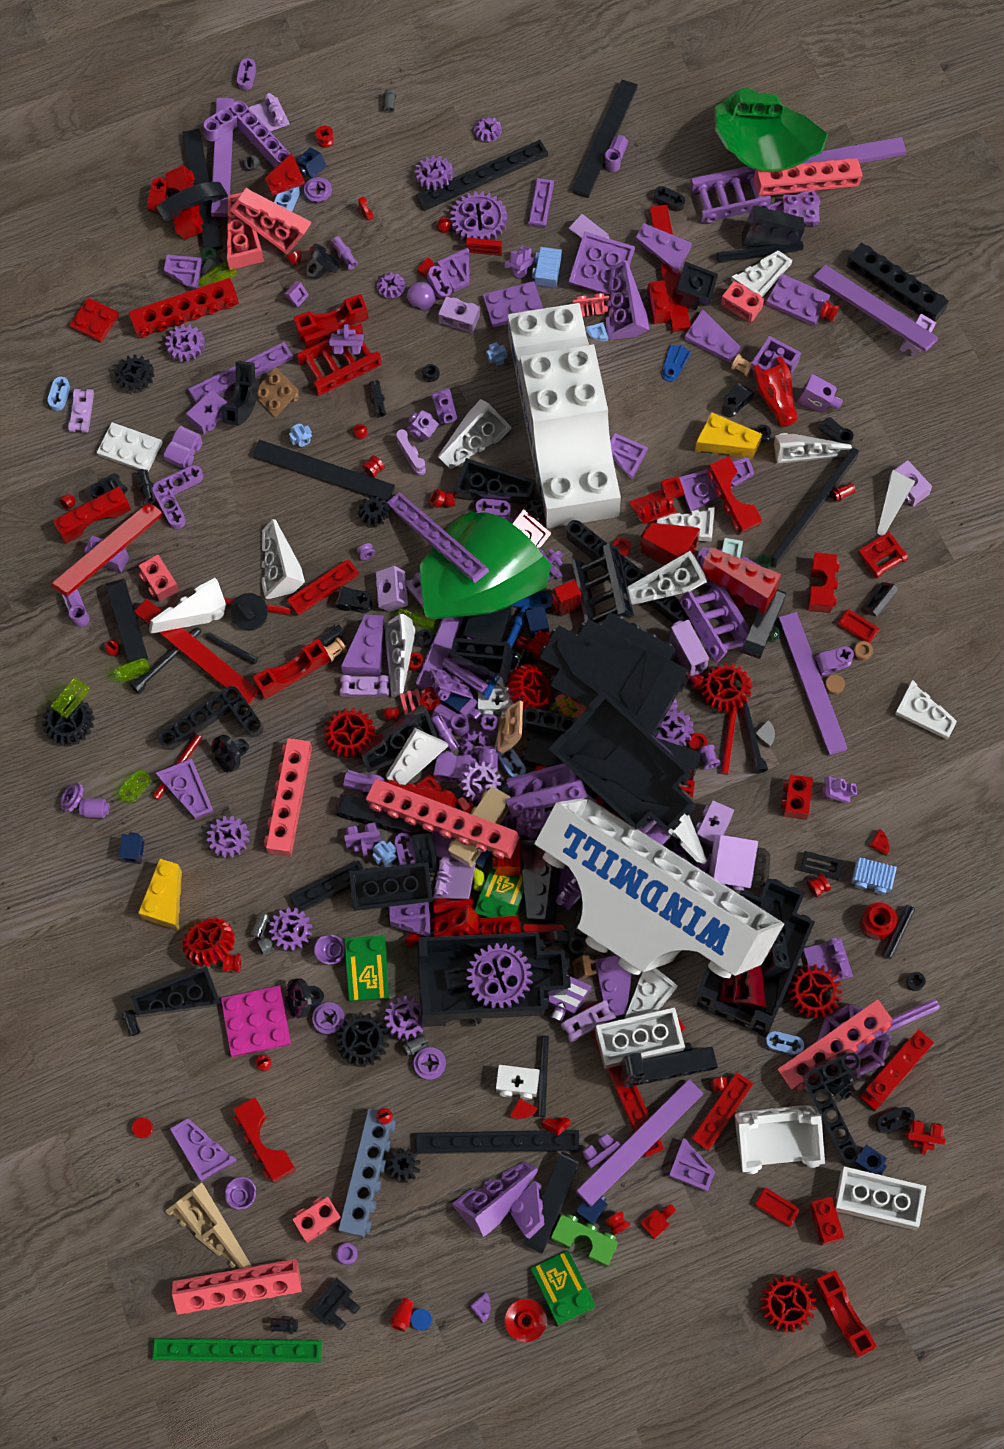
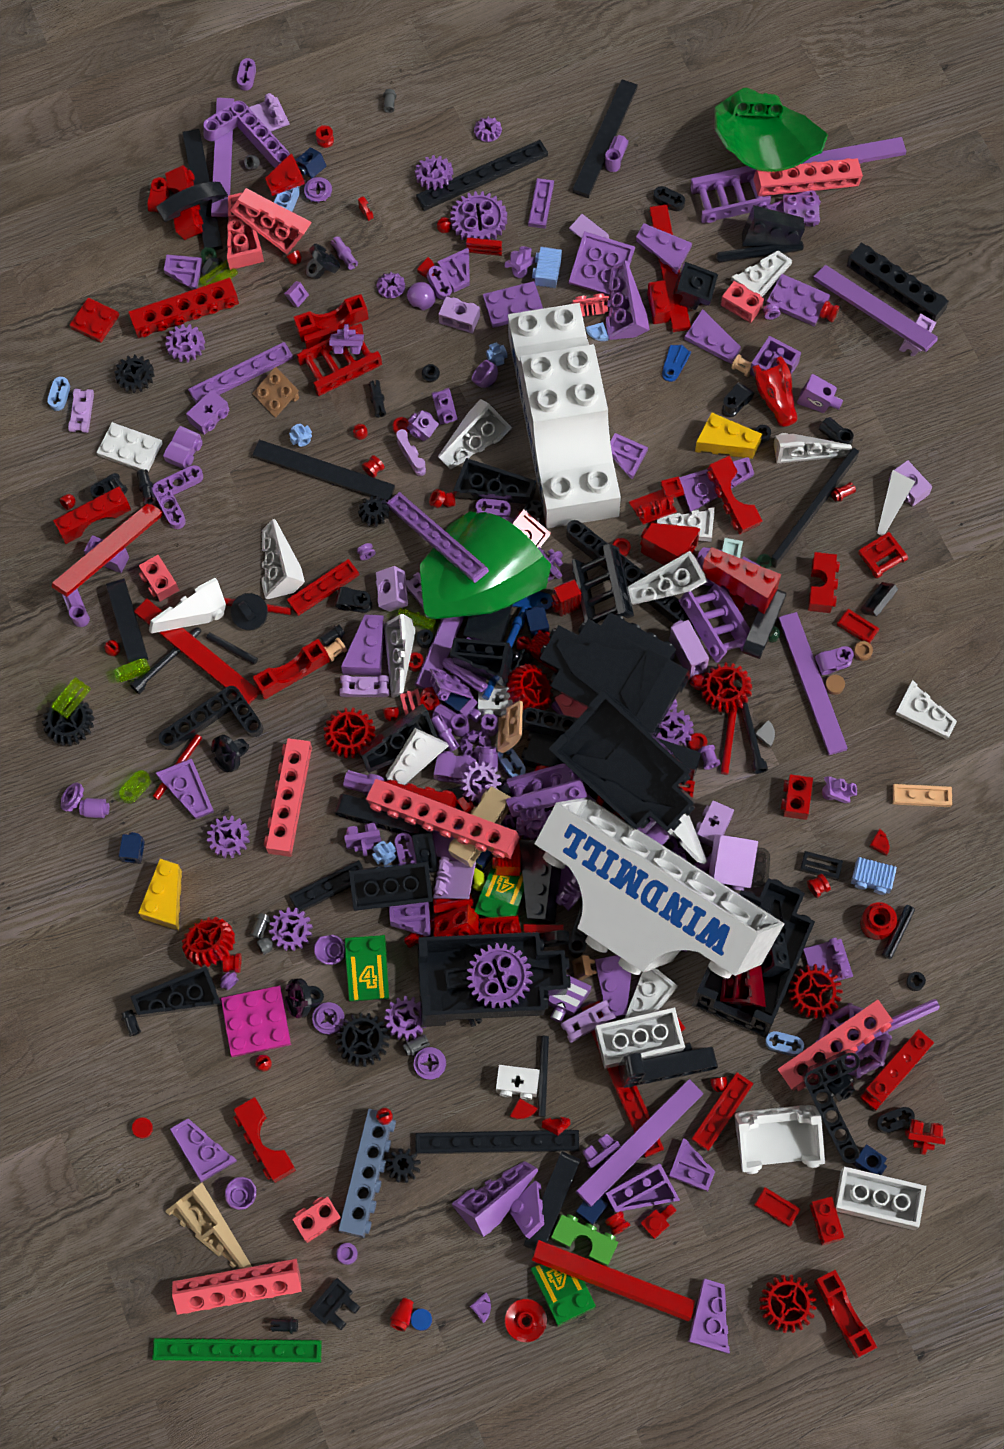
(229, 980): none -> medium lavender plate
(244, 396): black arch -> none
(400, 423): none -> red tile
(429, 781): red tile -> none
(485, 374): none -> medium lavender hair
(561, 701): clear neon green tile -> none
(613, 1280): none -> red tile
(642, 1190): none -> medium lavender wedge
(709, 1319): none -> medium lavender wing
(771, 311): none -> medium lavender bush
(921, 795): none -> light nougat tile

